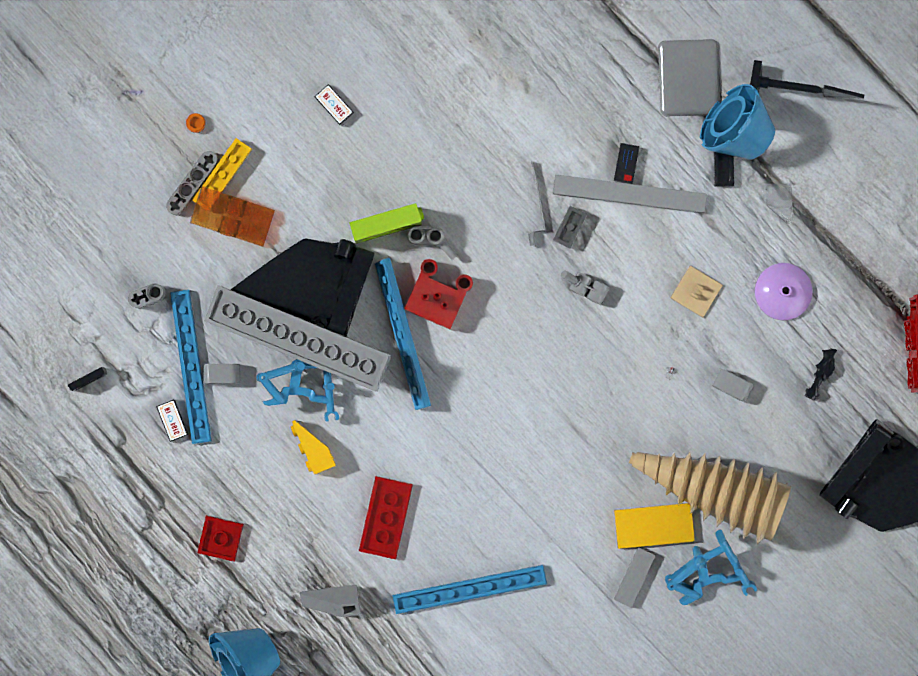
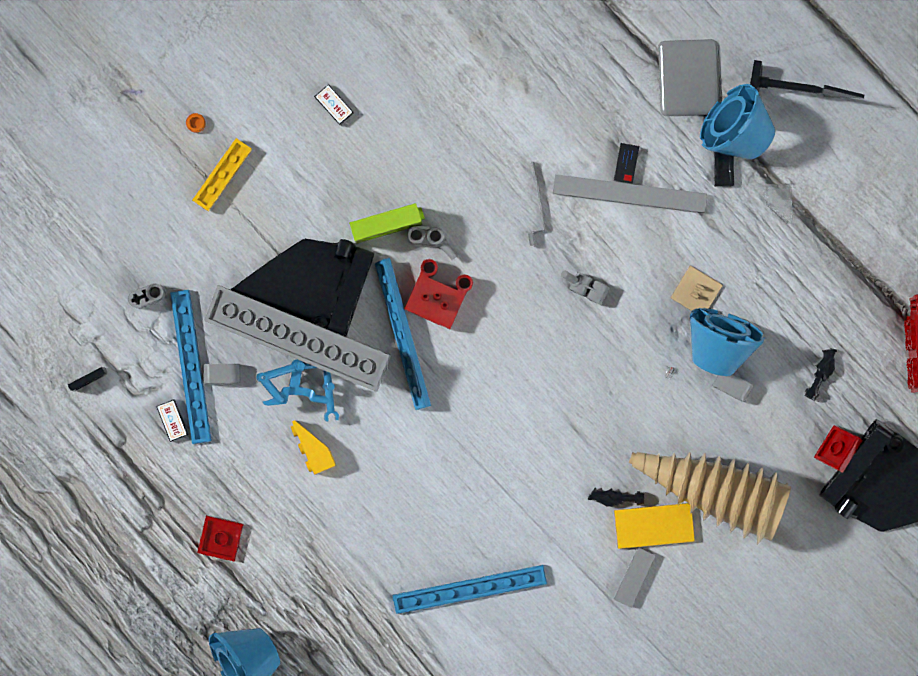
(189, 181): light grey beam -> none
(232, 216): clear orange plate -> none
(337, 601): light grey slope -> none
(385, 517): red tile -> none
(570, 227): dark grey plate -> none
(612, 498): none -> black piece
(699, 563): dark azure piece -> none
(721, 341): none -> dark azure cone
(772, 299): lavender dish -> none
(838, 448): none -> red tile

